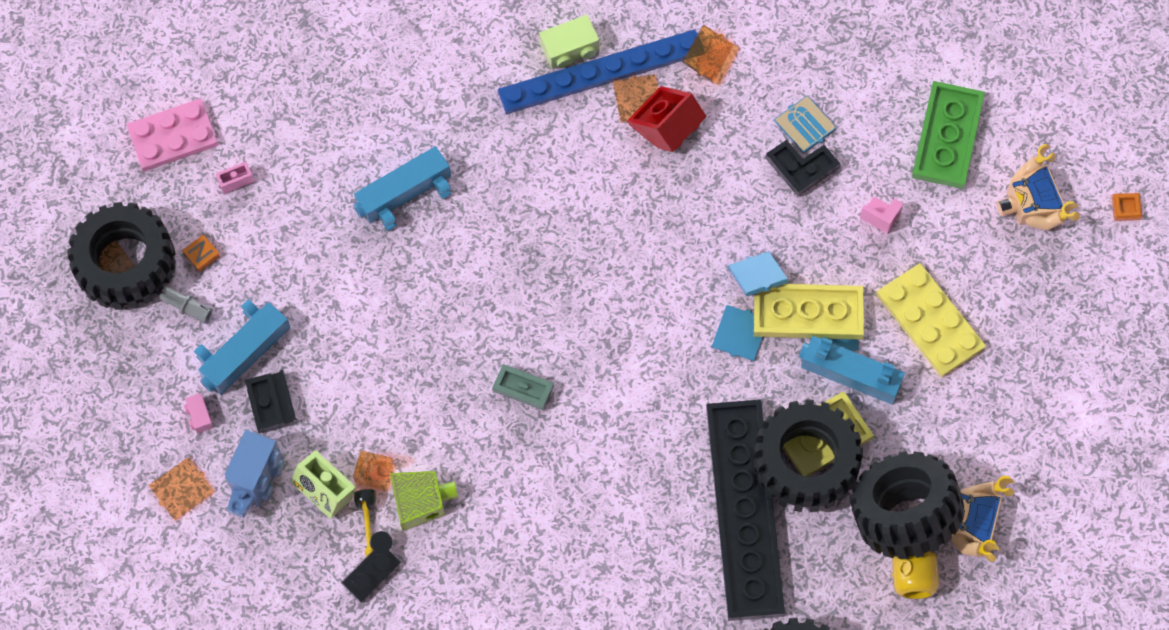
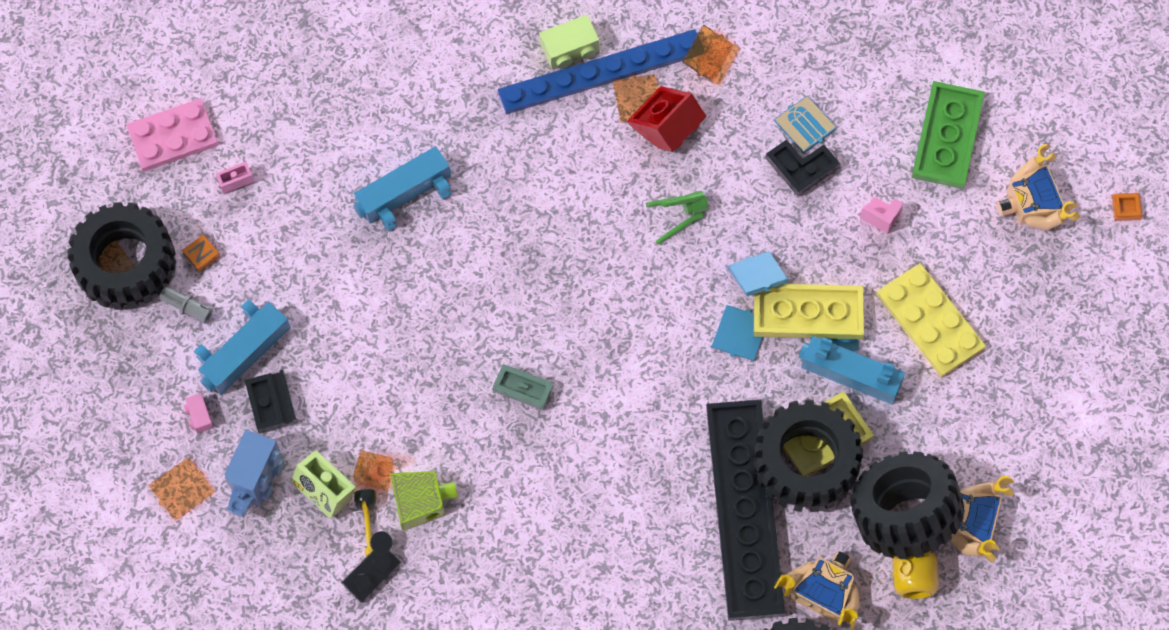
(692, 204): none -> bright green plant
(825, 588): none -> torso

